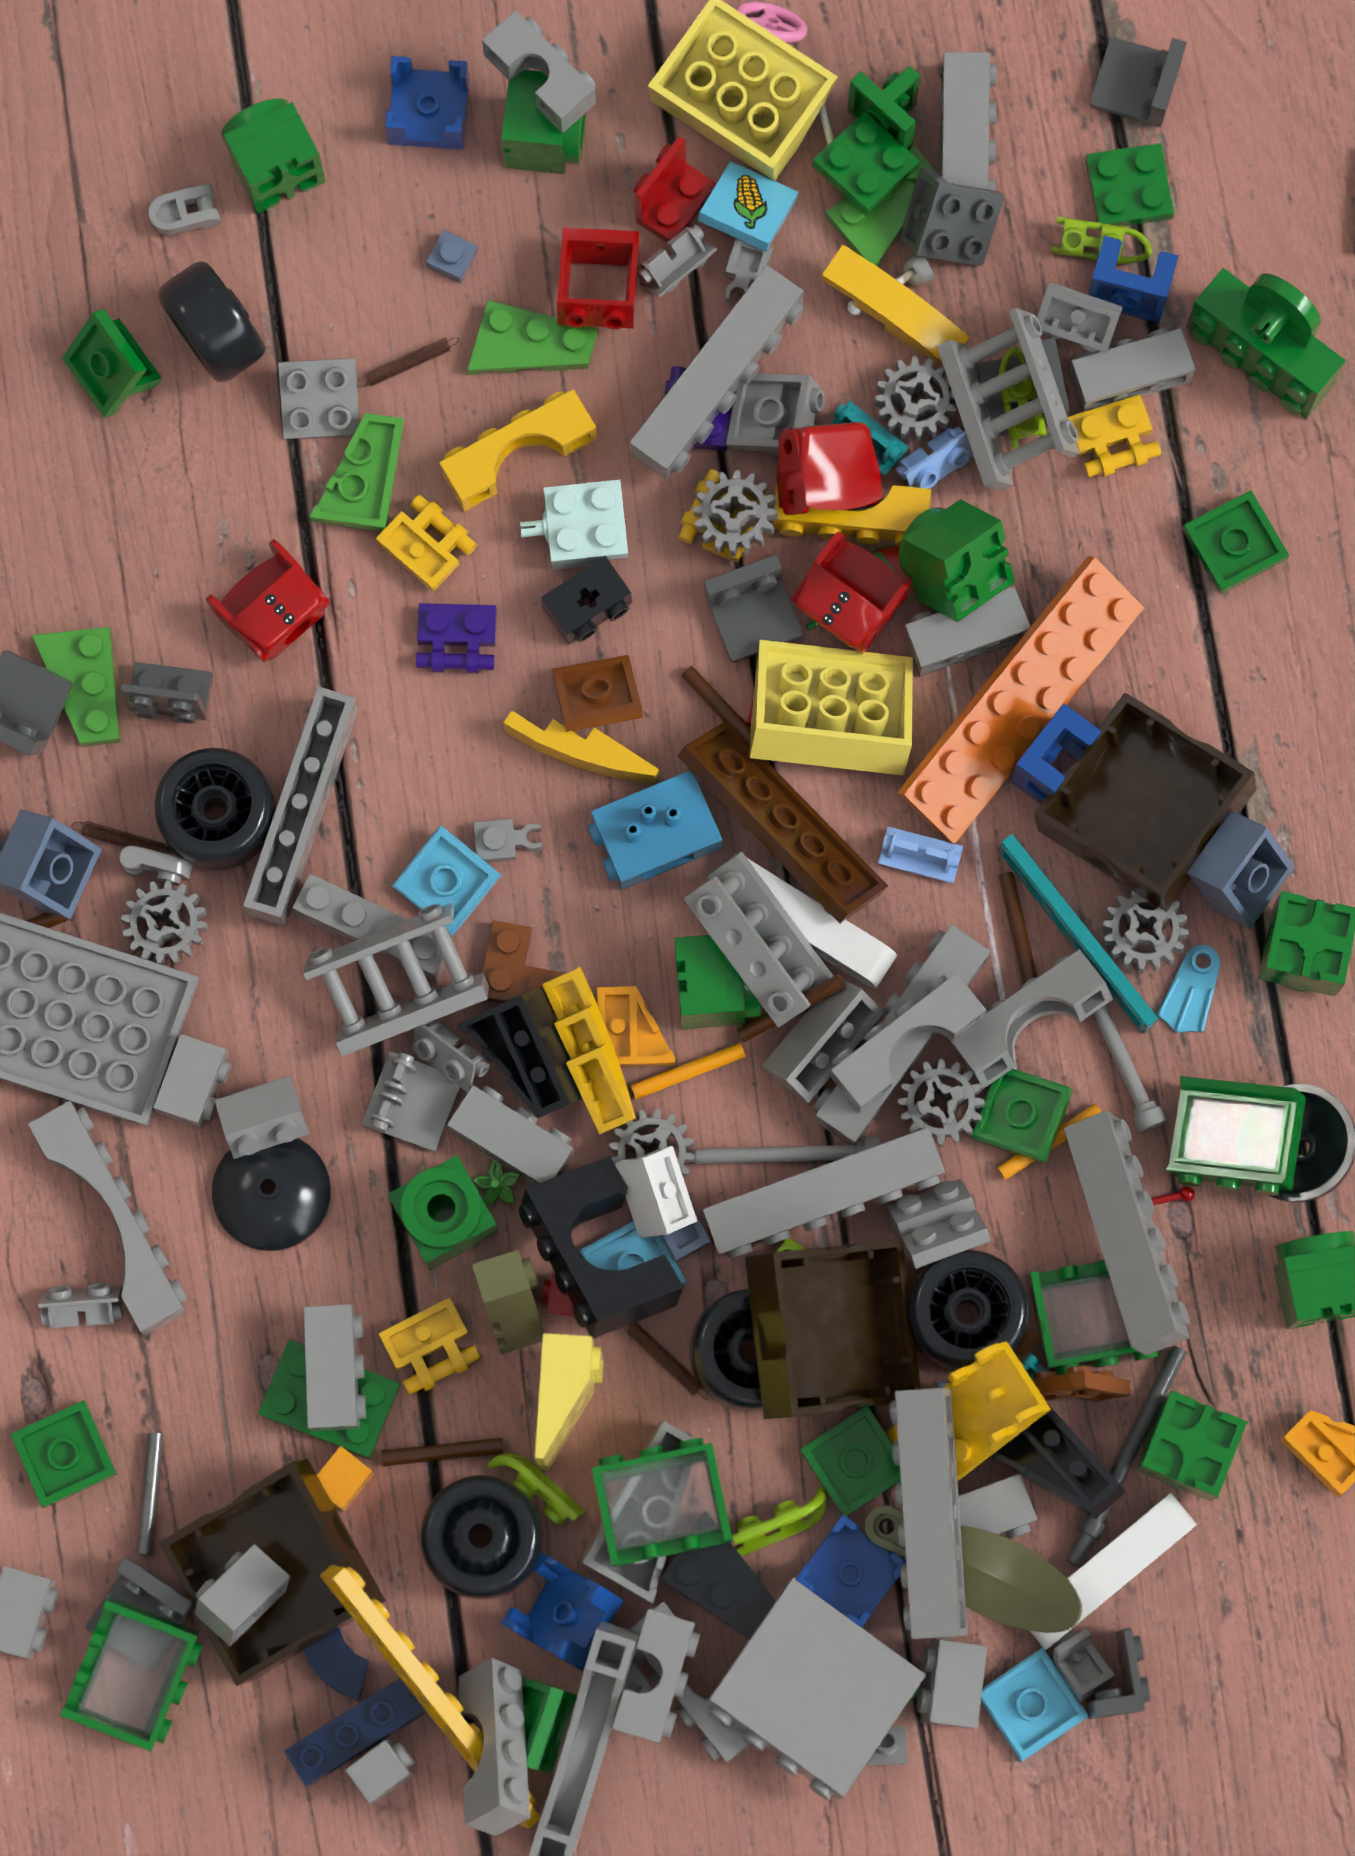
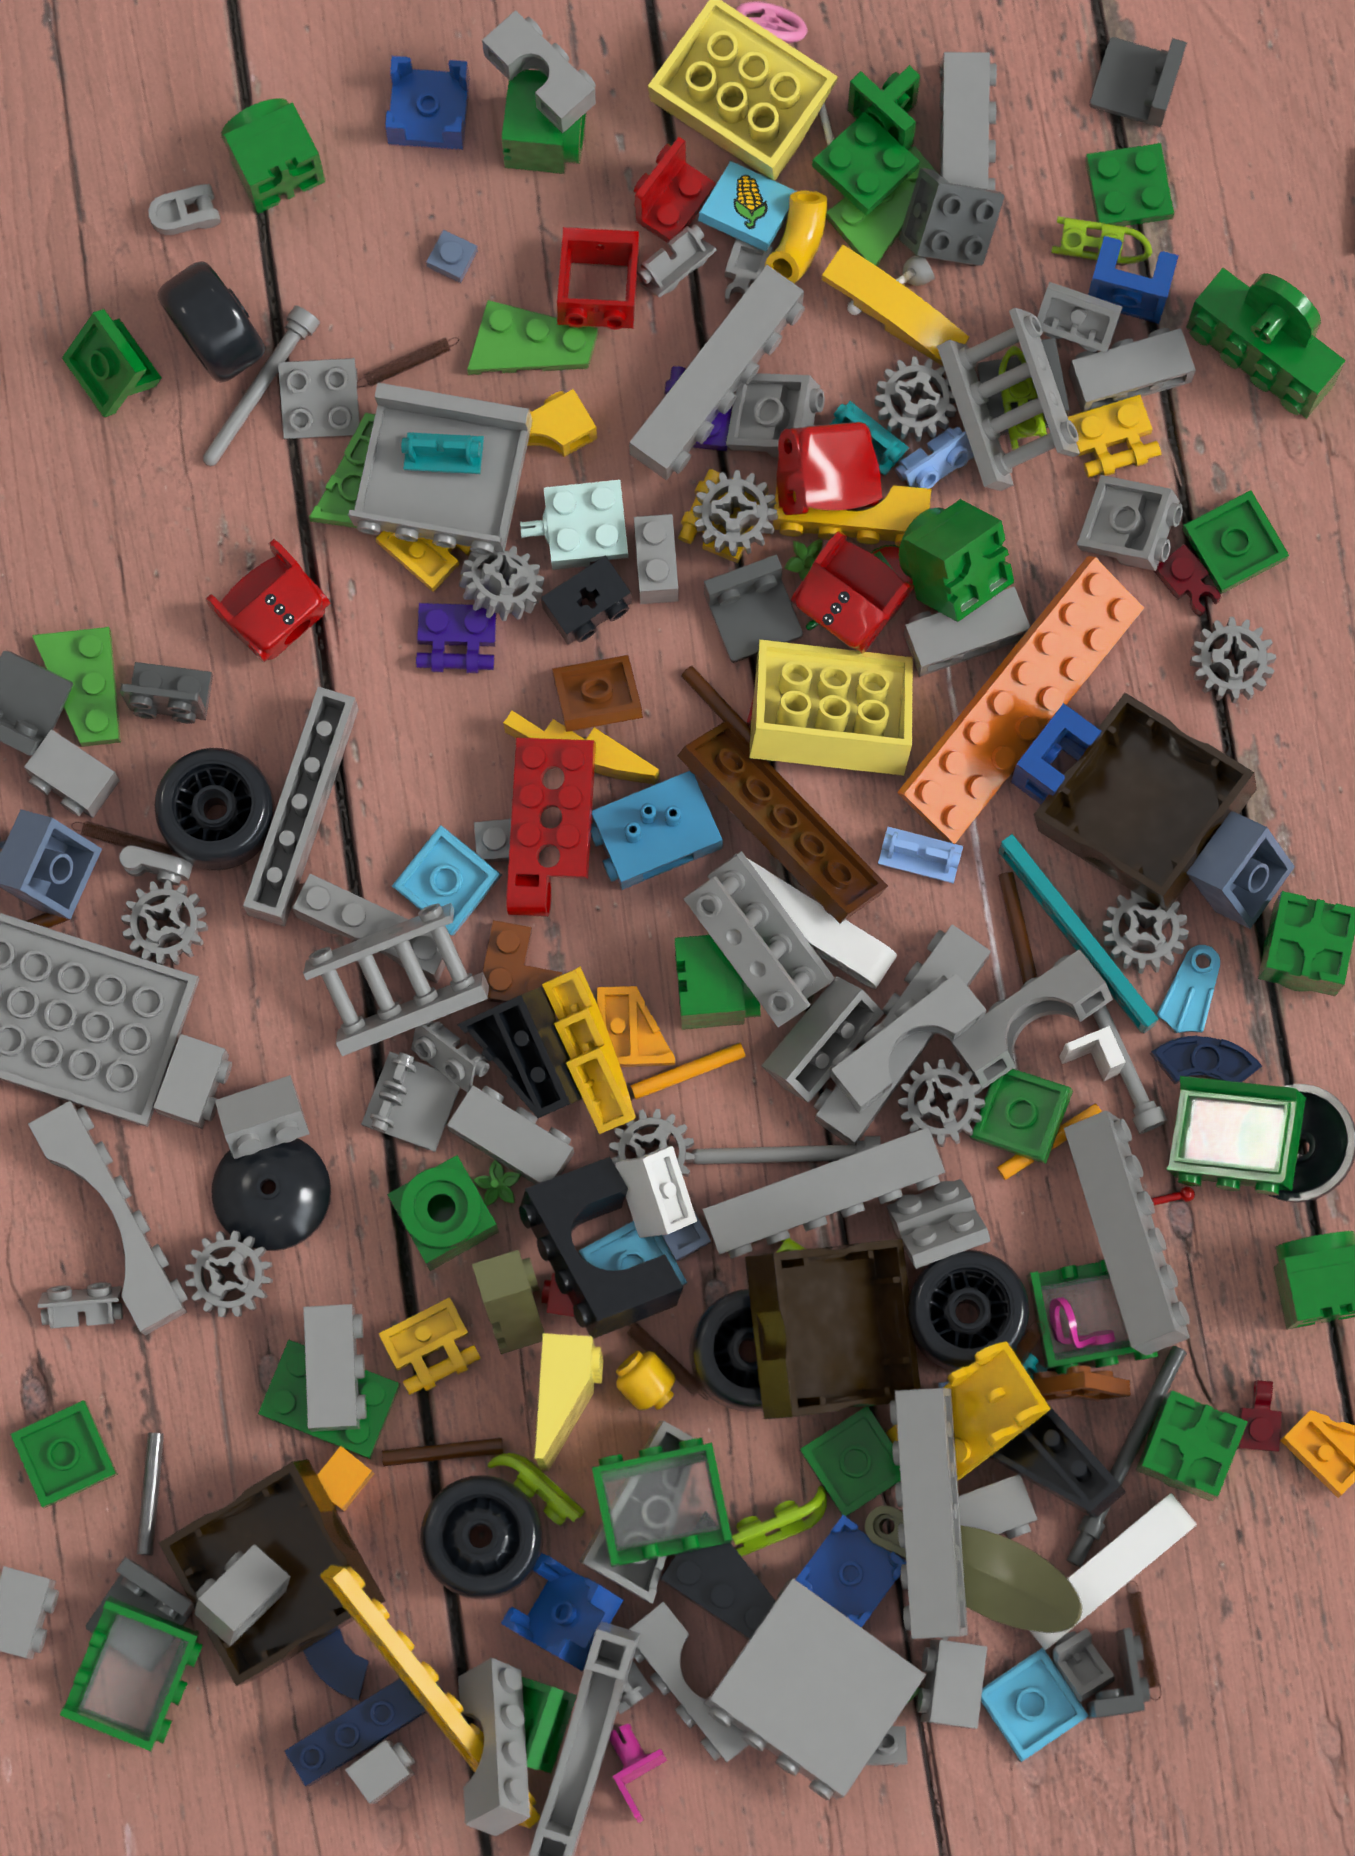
(70, 774): none -> light grey brick
(218, 1289): none -> light grey gear
(298, 327): none -> light grey piece
(442, 453): none -> teal hinge
(442, 505): none -> light grey panel
(502, 583): none -> light grey gear
(528, 881): none -> red hinge
(634, 1763): none -> dark pink bracket
(645, 1380): none -> yellow head
(656, 559): none -> light grey brick
(669, 1642): light grey arch -> none
(801, 235): none -> yellow cylinder
(804, 557): none -> bright green plant
(813, 995): reddish brown bar -> none
(1093, 1338): none -> dark pink piece
(1103, 1049): none -> white panel
(1130, 522): none -> light grey plate
(1145, 1639): none -> reddish brown piece
(1184, 575): none -> dark red plate
(1205, 1058): none -> dark blue tile
(1217, 662): none -> light grey gear
(1263, 1424): none -> dark red plate

